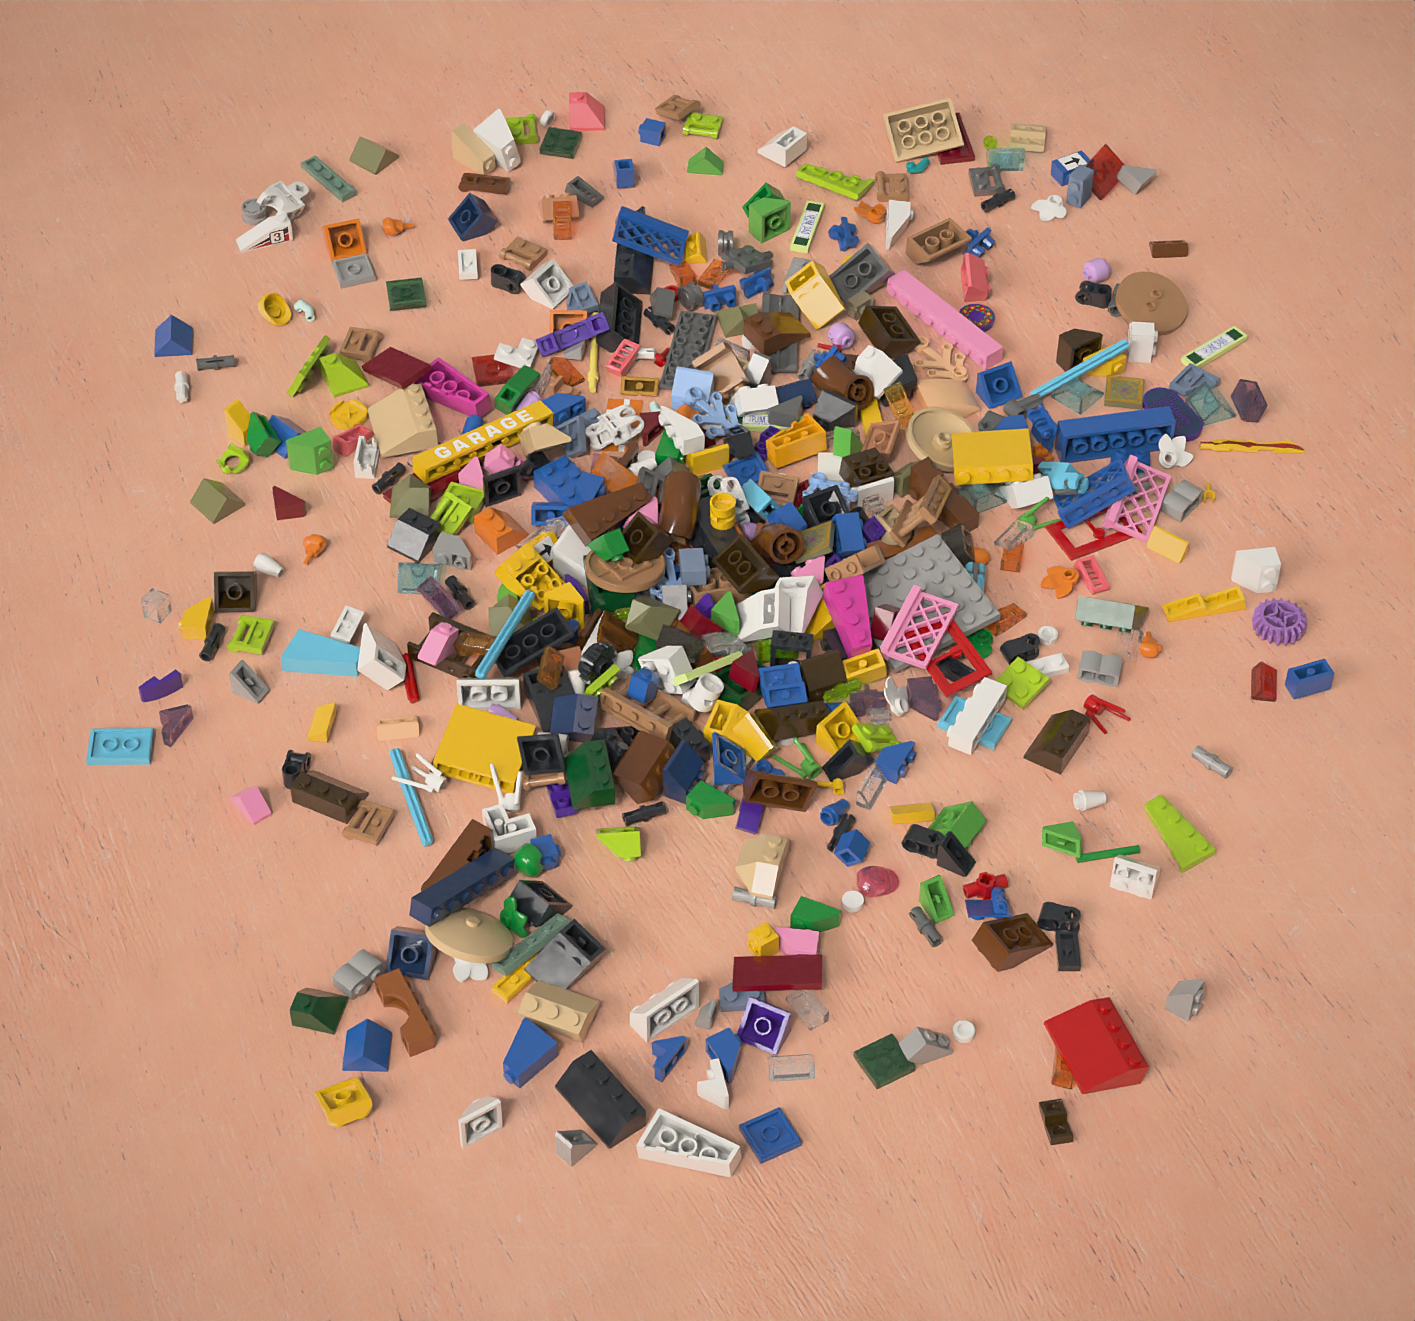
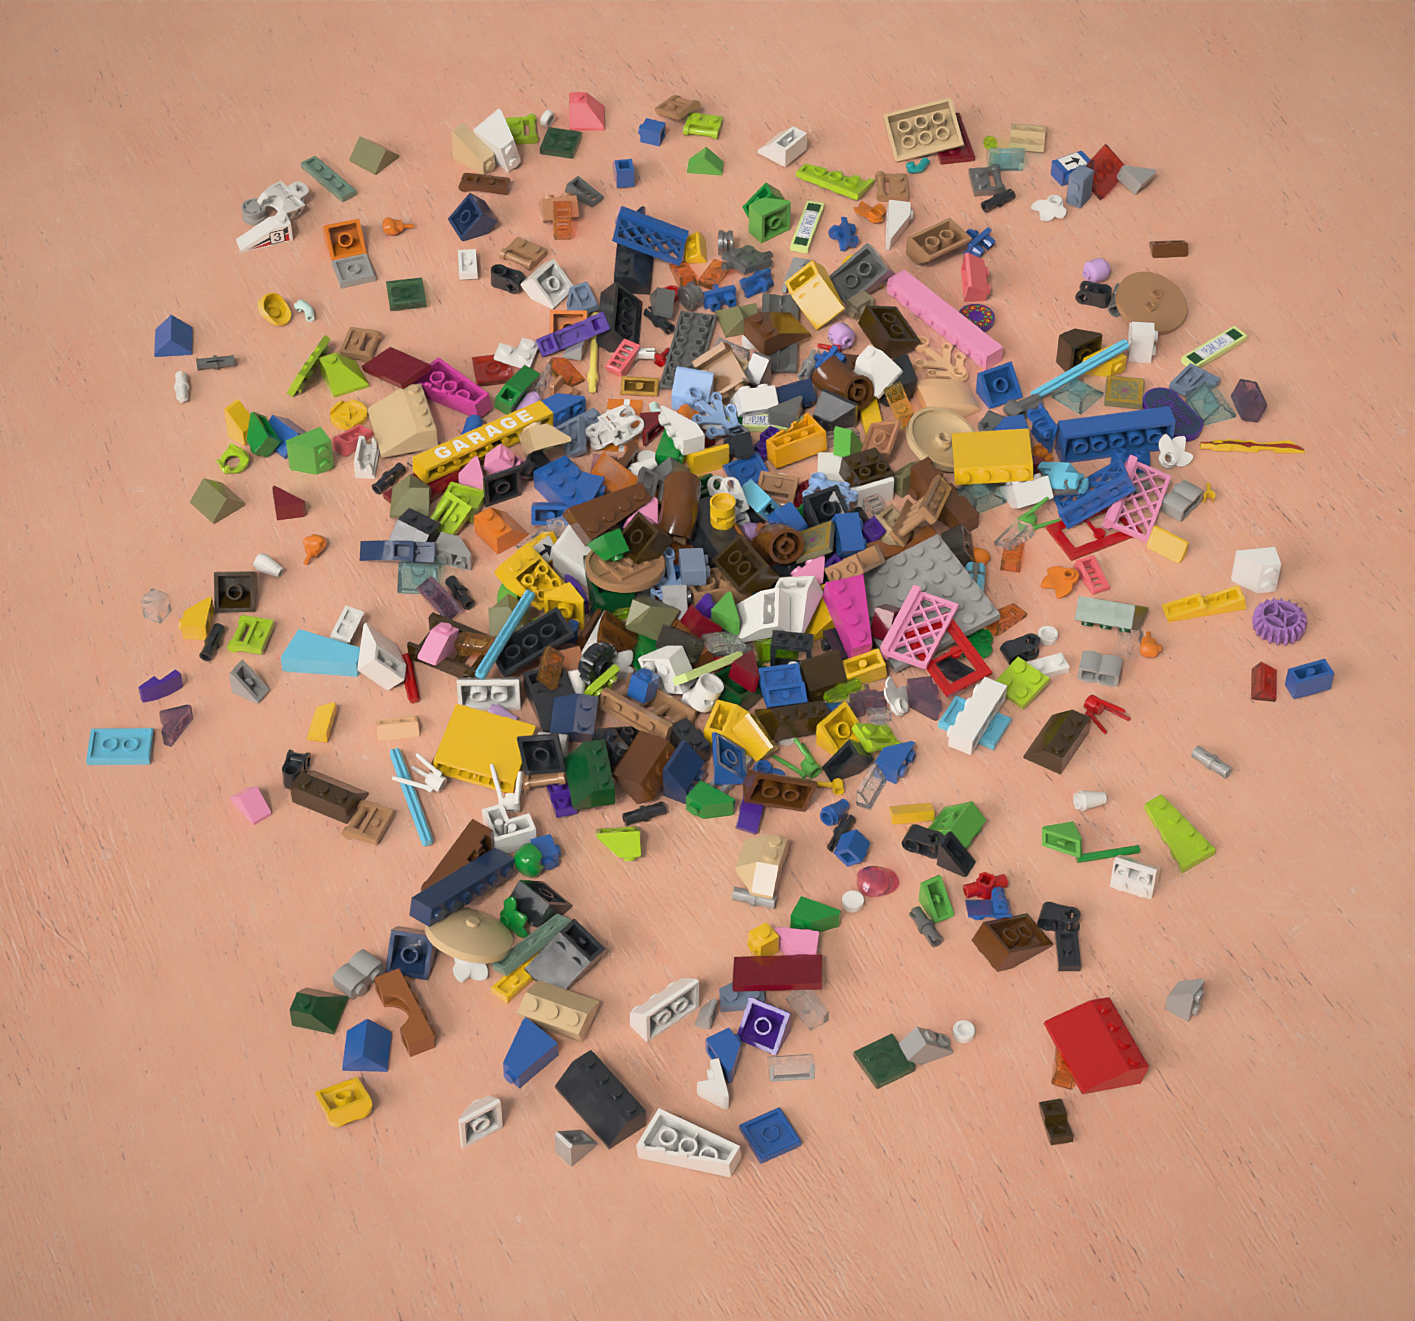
(398, 551): none -> dark blue slope
(668, 1054): blue slope -> none

